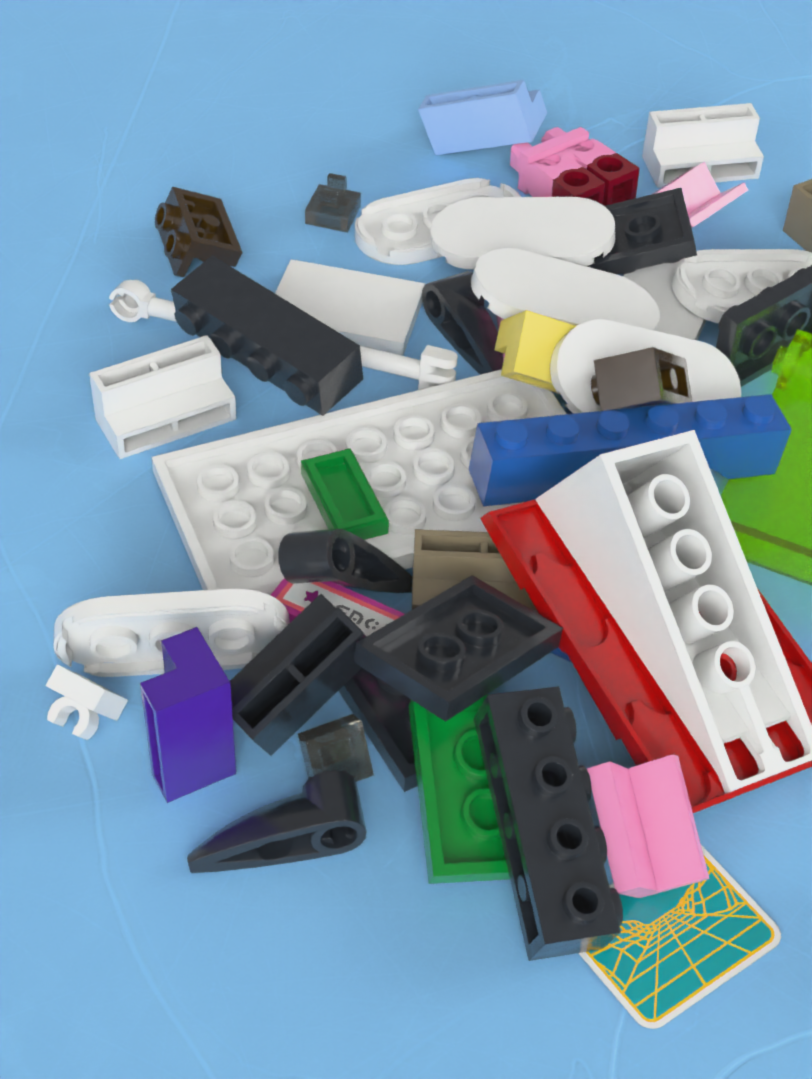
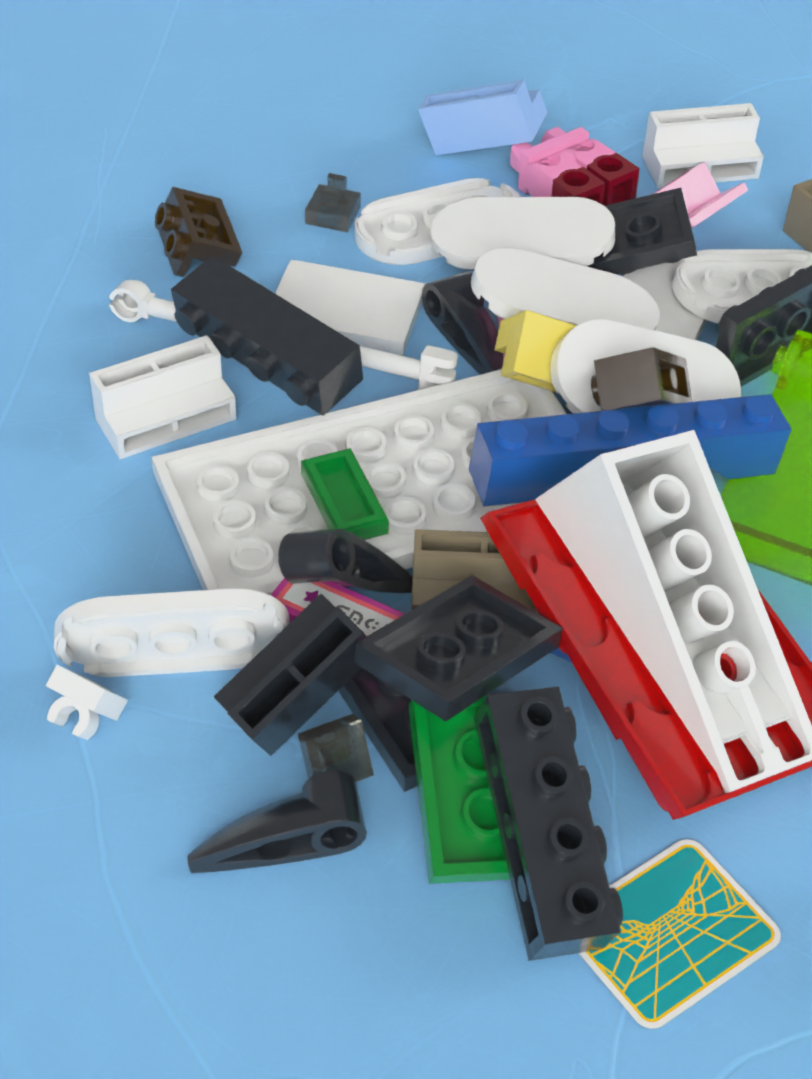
(189, 718): dark purple piece -> none
(647, 826): bright pink panel -> none

